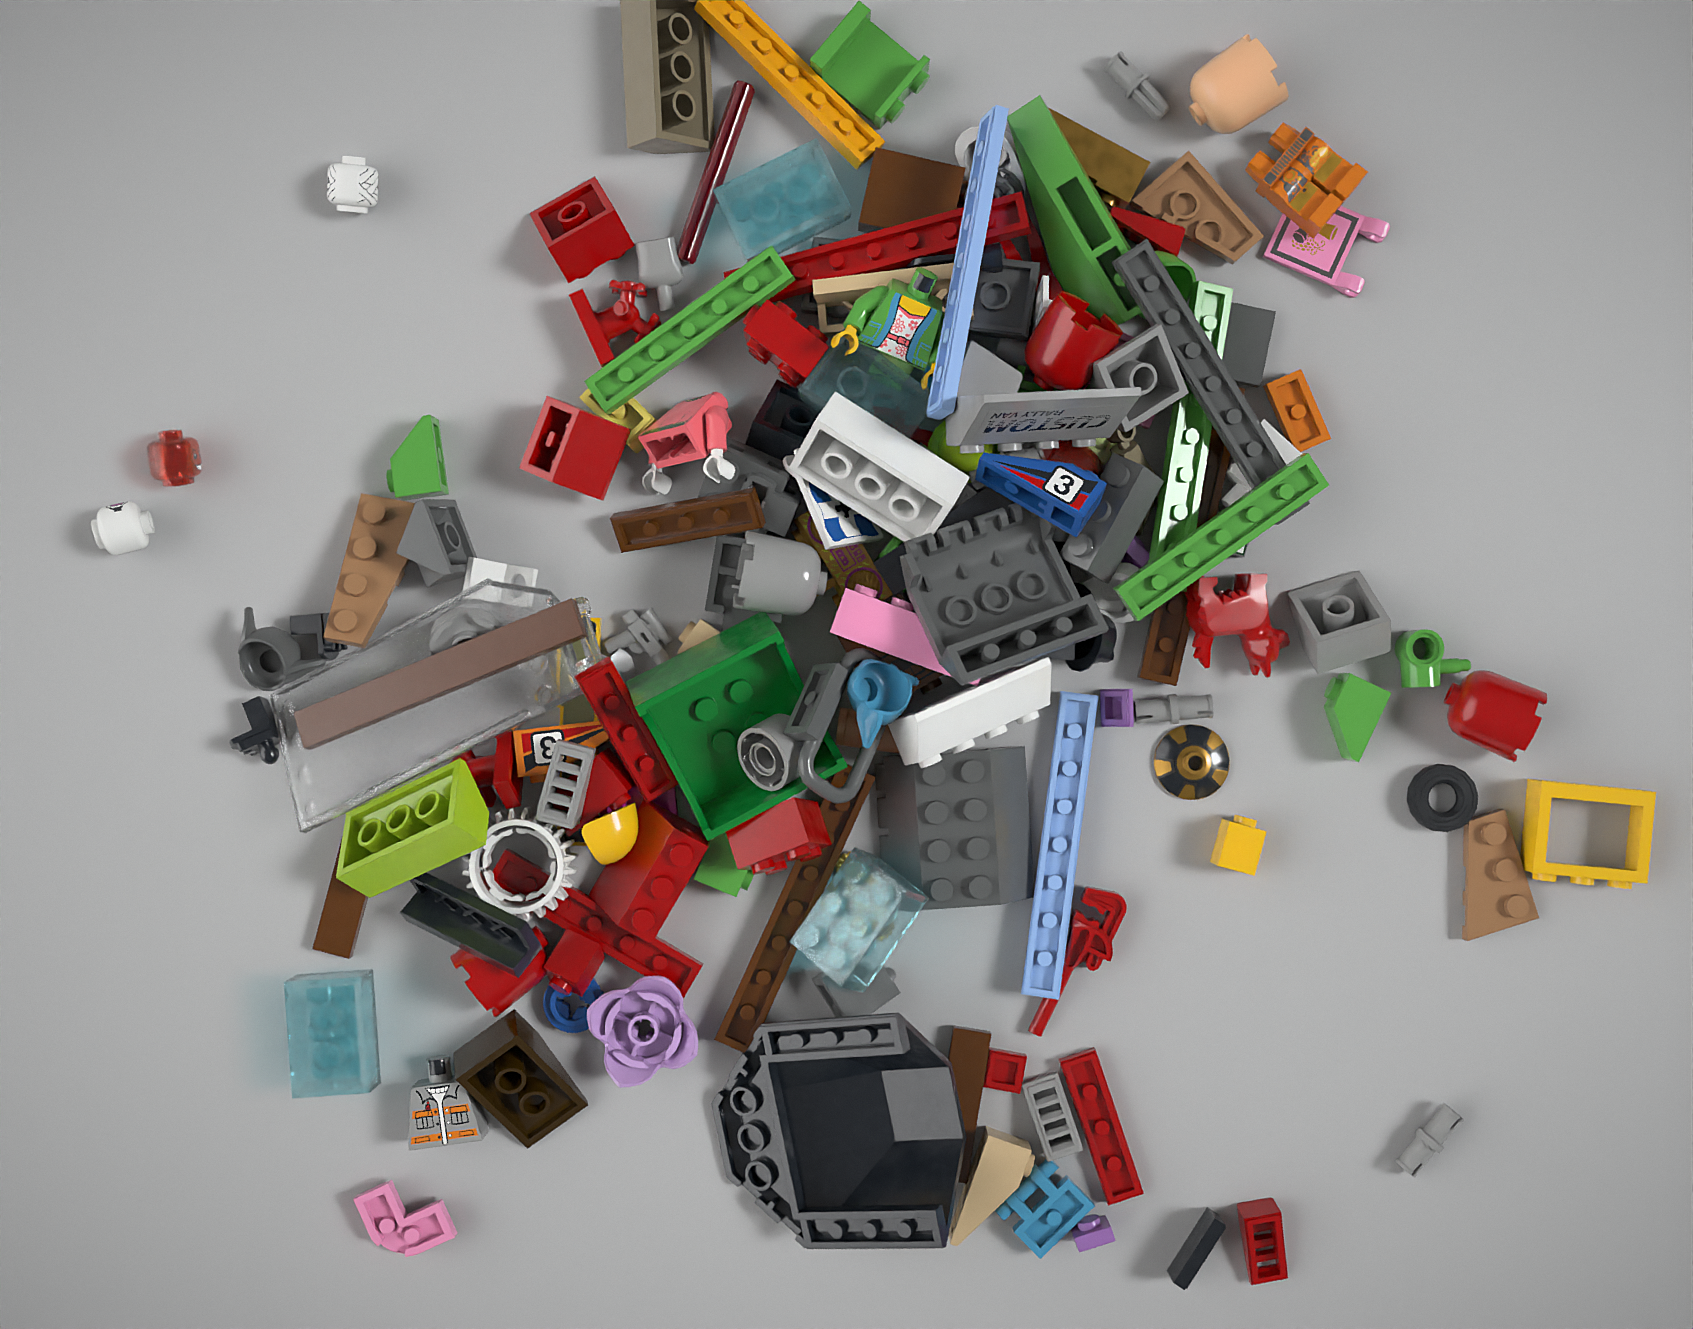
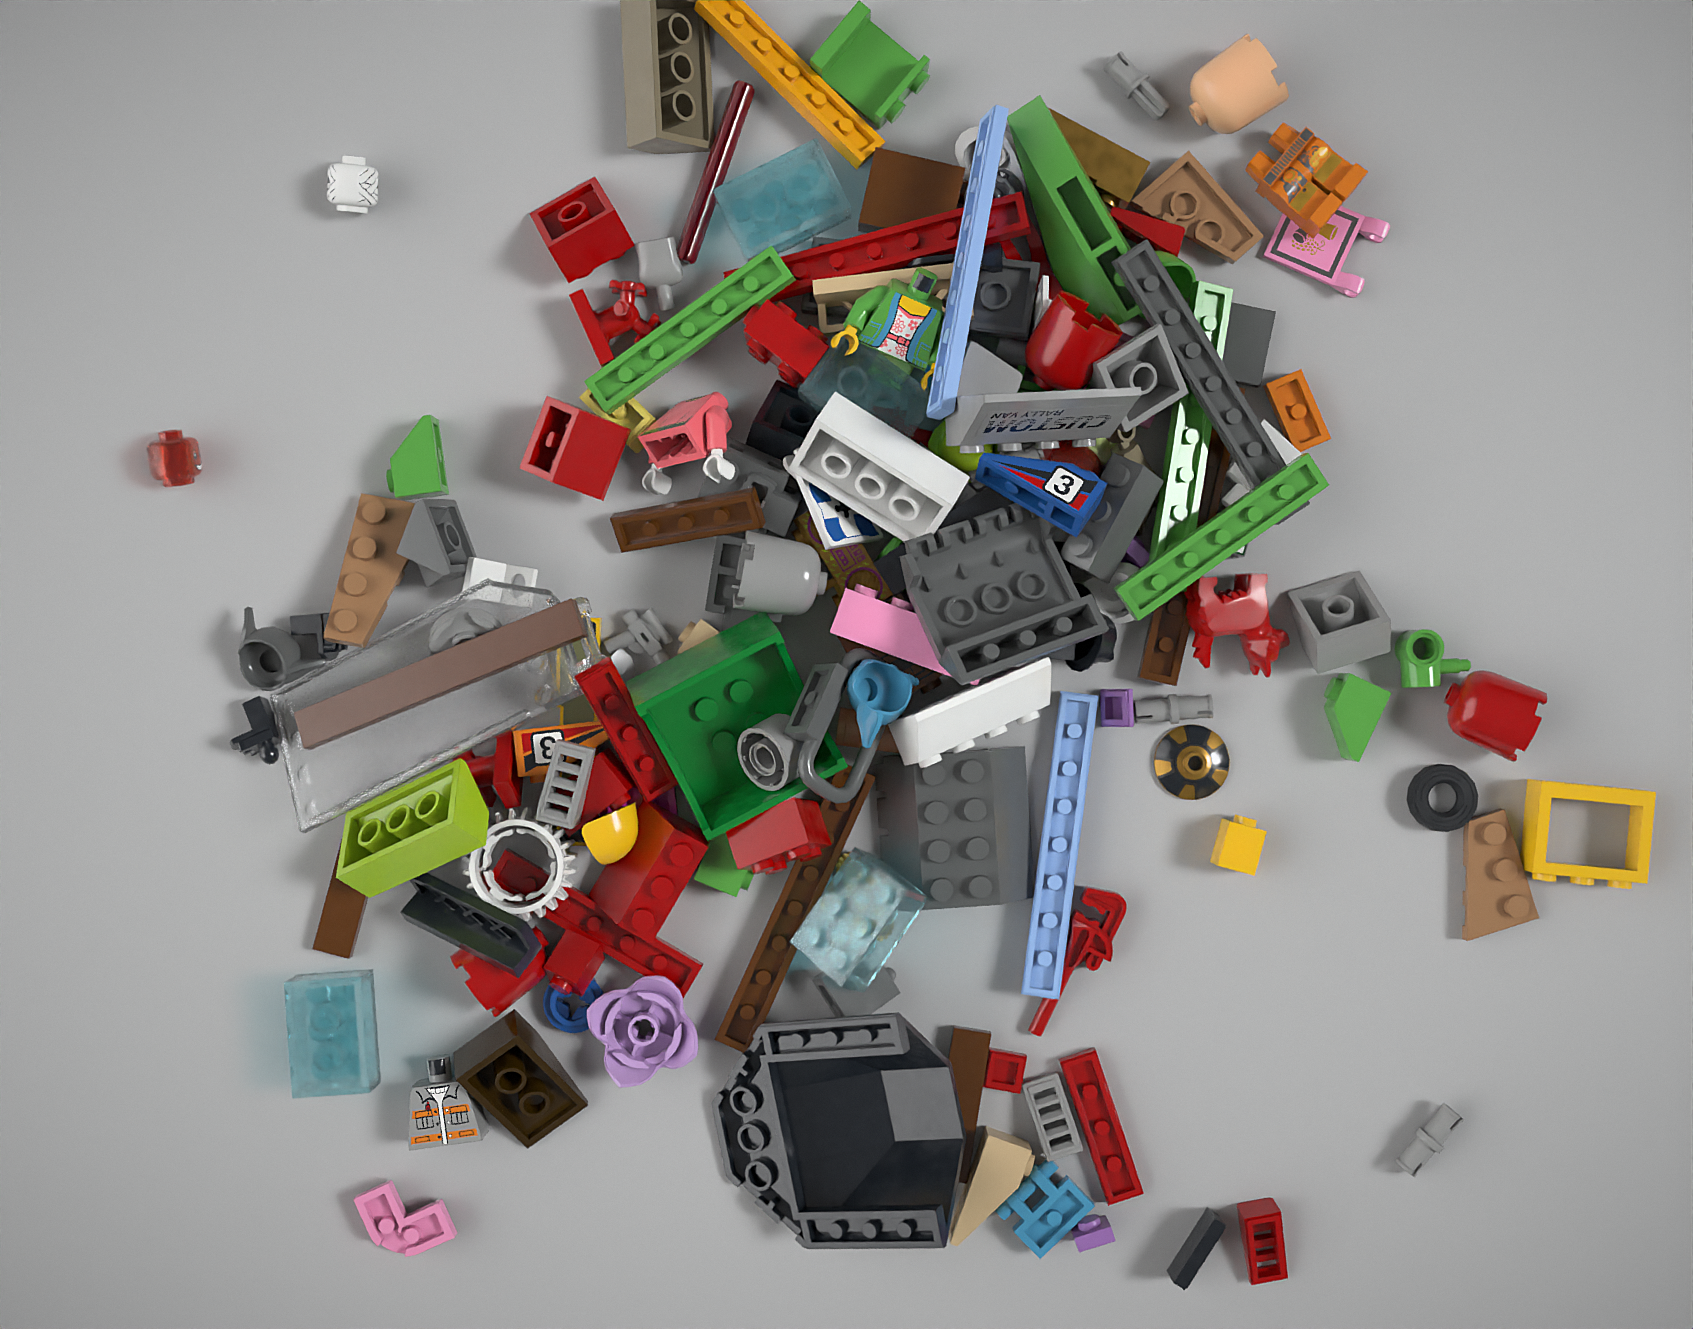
(122, 528): white head -> none

